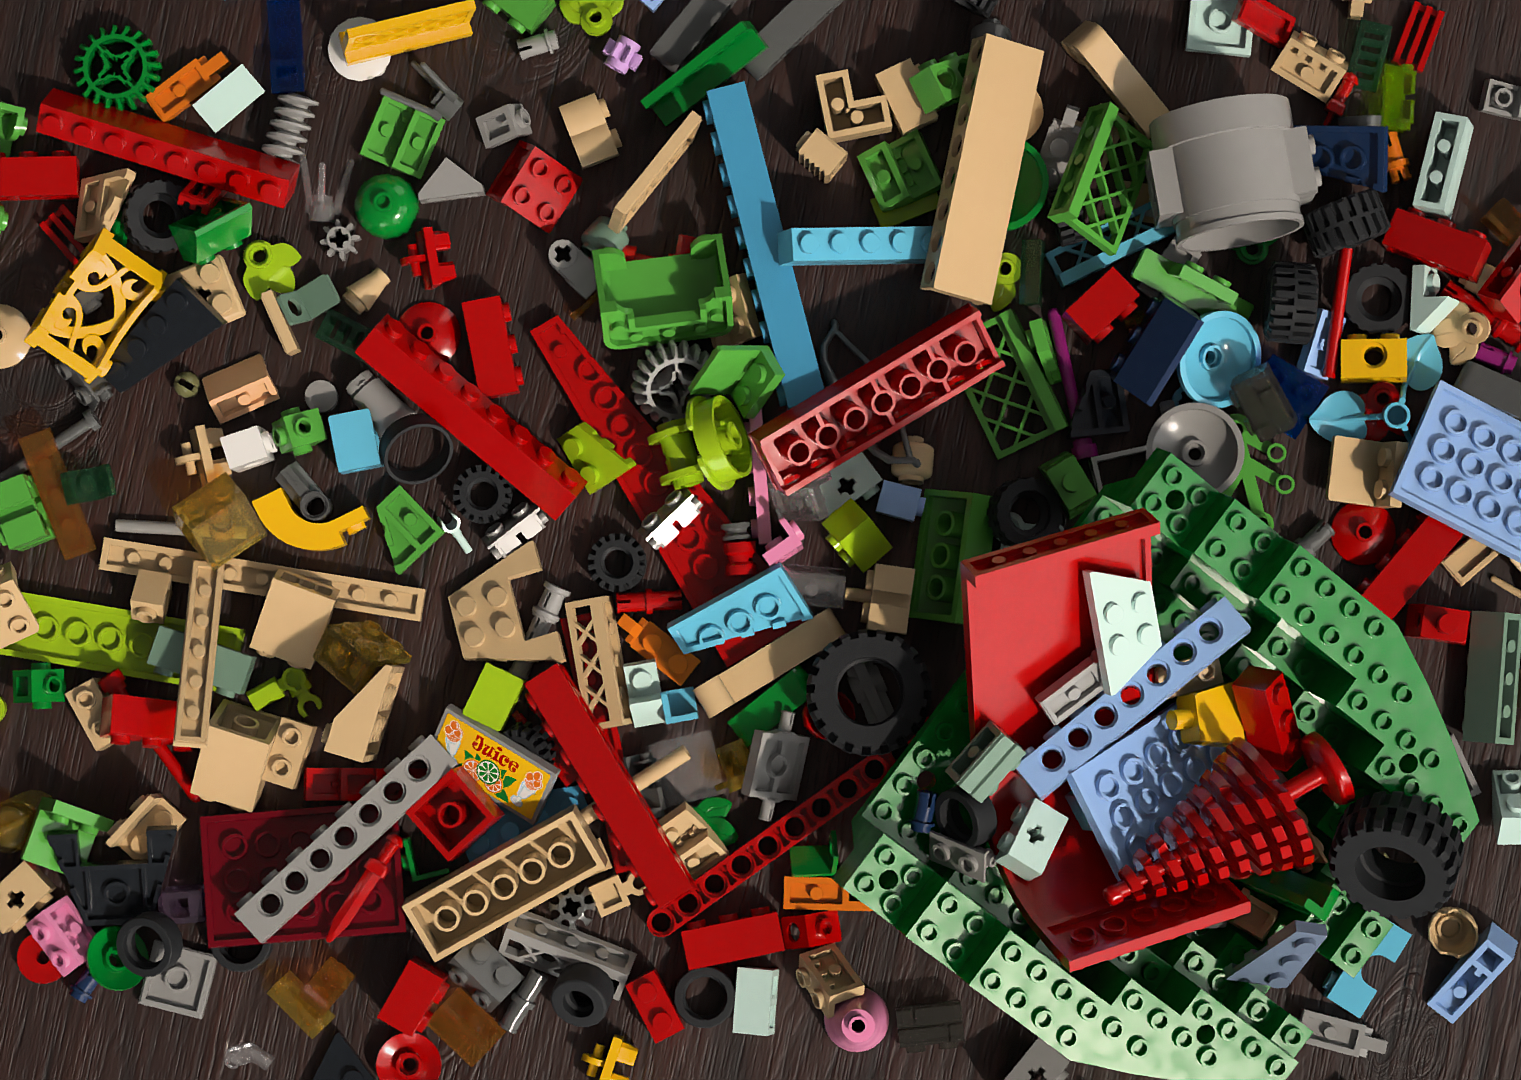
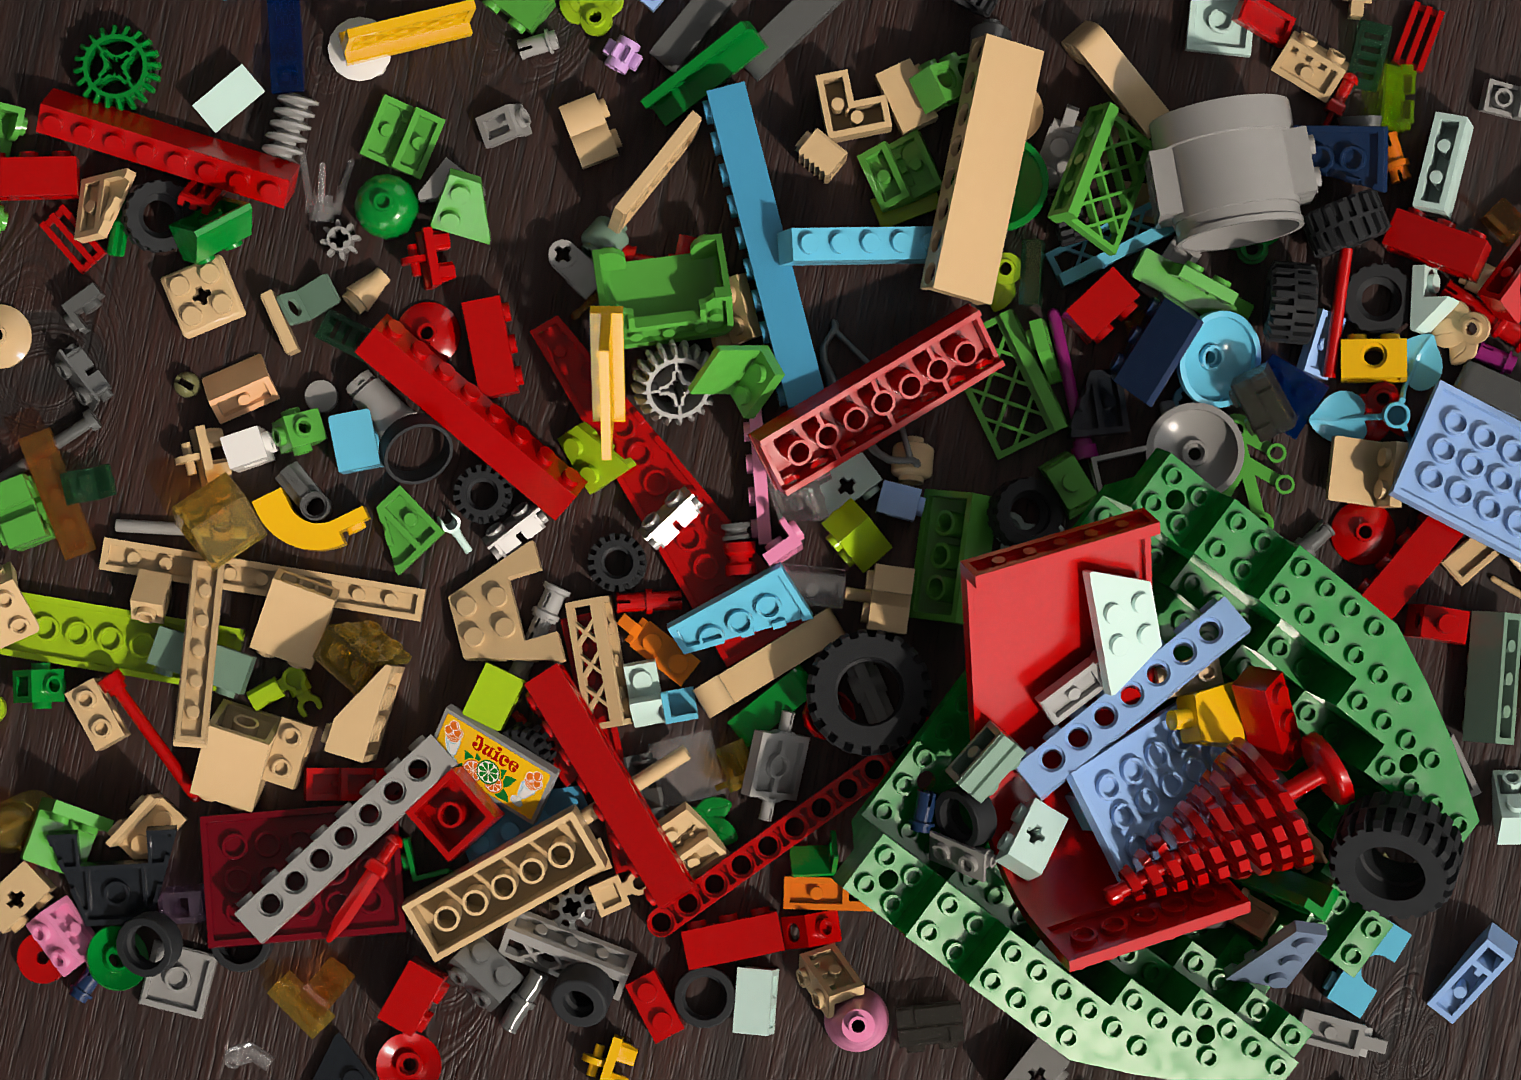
(95, 260): yellow fence -> none
(140, 720): red brick -> none
(165, 332): black wing -> none
(187, 86): orange hinge -> none
(273, 271): lime plate -> none
(445, 101): dark grey plant -> none
(462, 207): none -> bright green wing
(465, 1027): clear orange panel -> none
(534, 186): red bracket -> none
(607, 371): none -> yellow fence
(718, 437): lime piece -> none
(1453, 931): tan hair -> none

